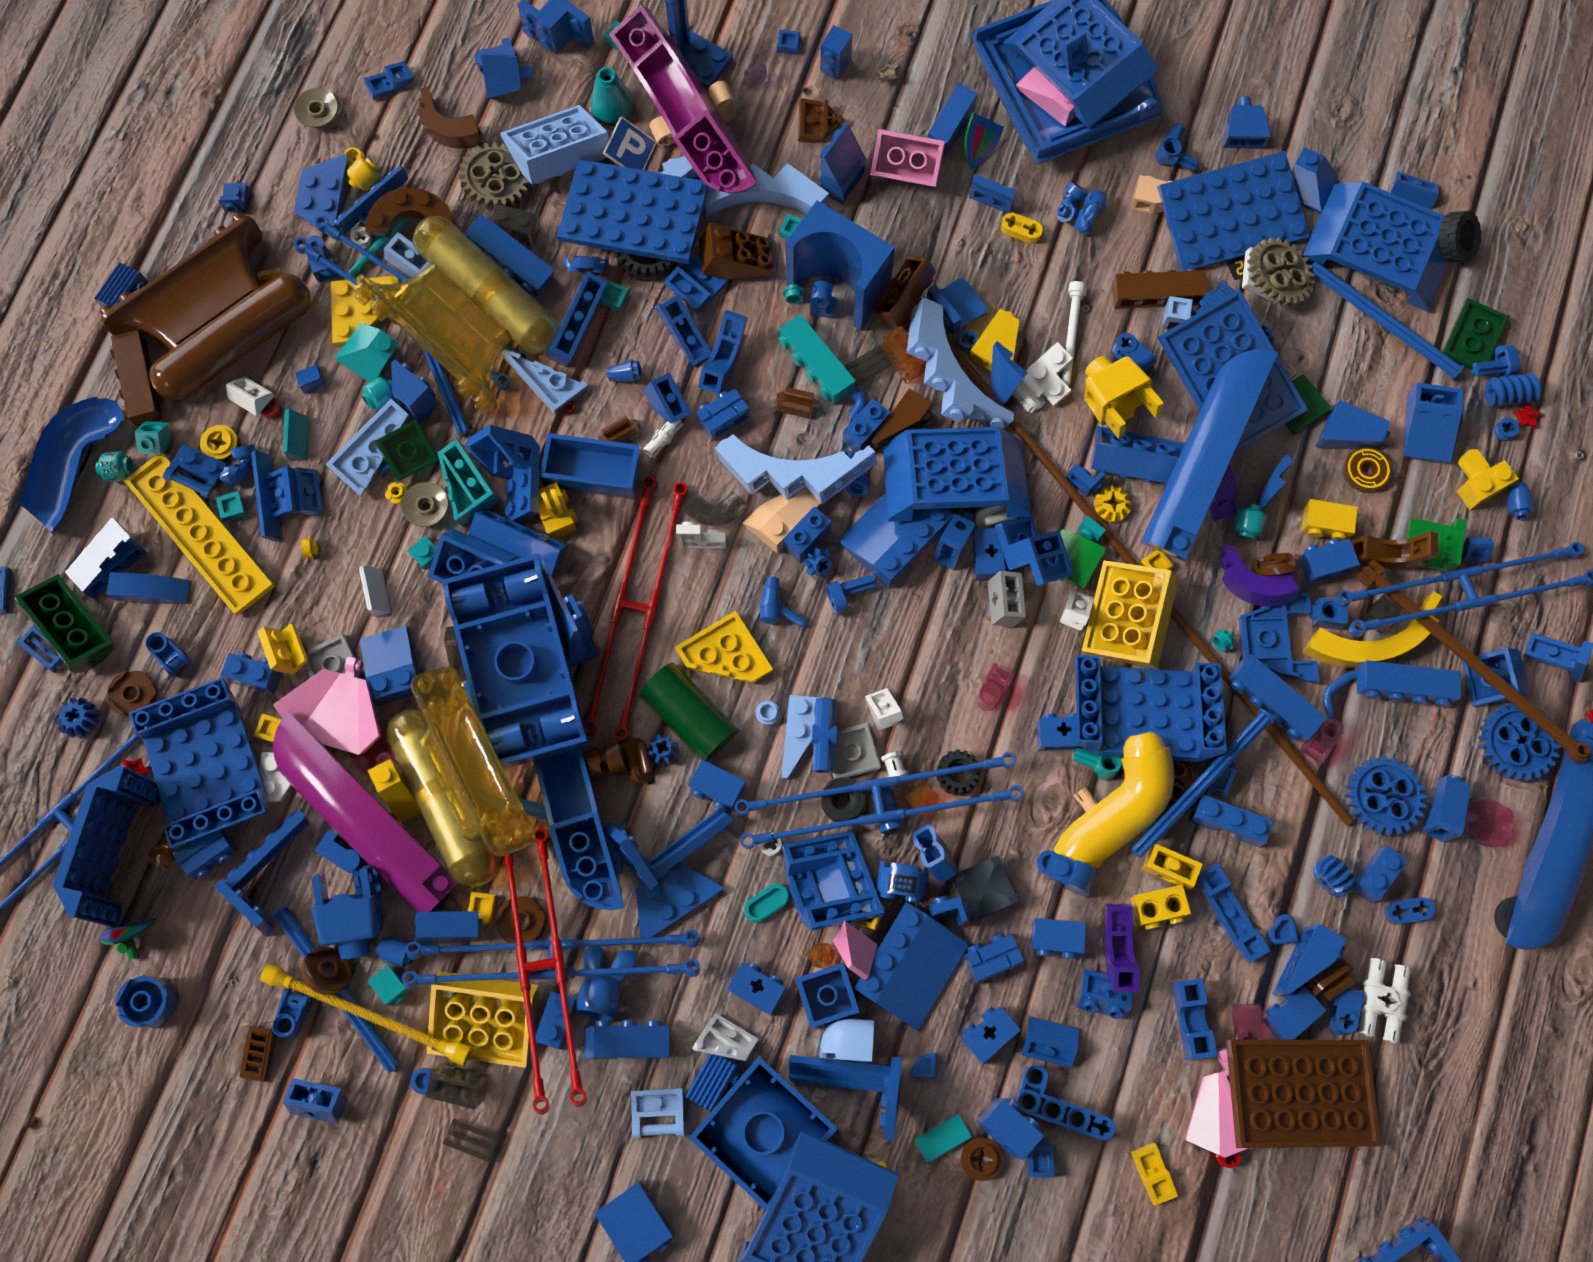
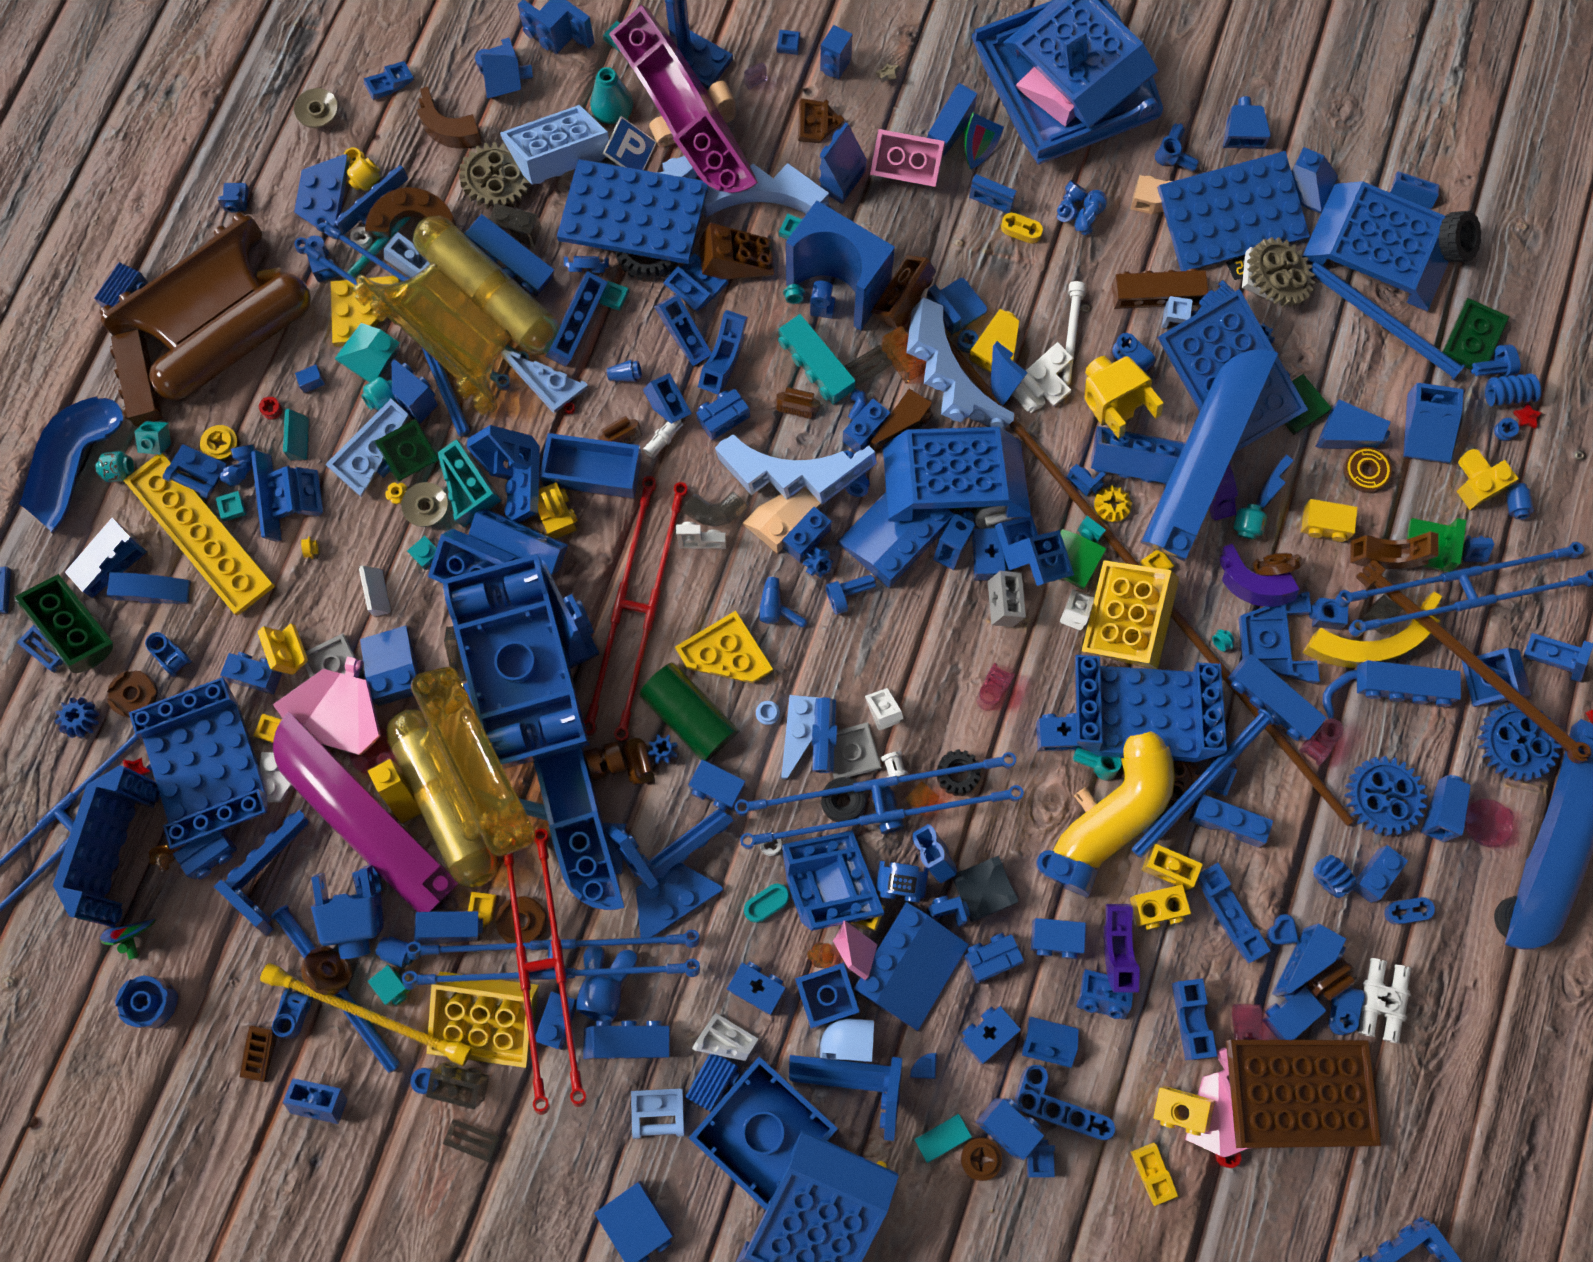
(248, 394): white slope -> none
(345, 859): blue leg -> none
(1199, 1107): none -> yellow brick
(1329, 560): blue brick -> none

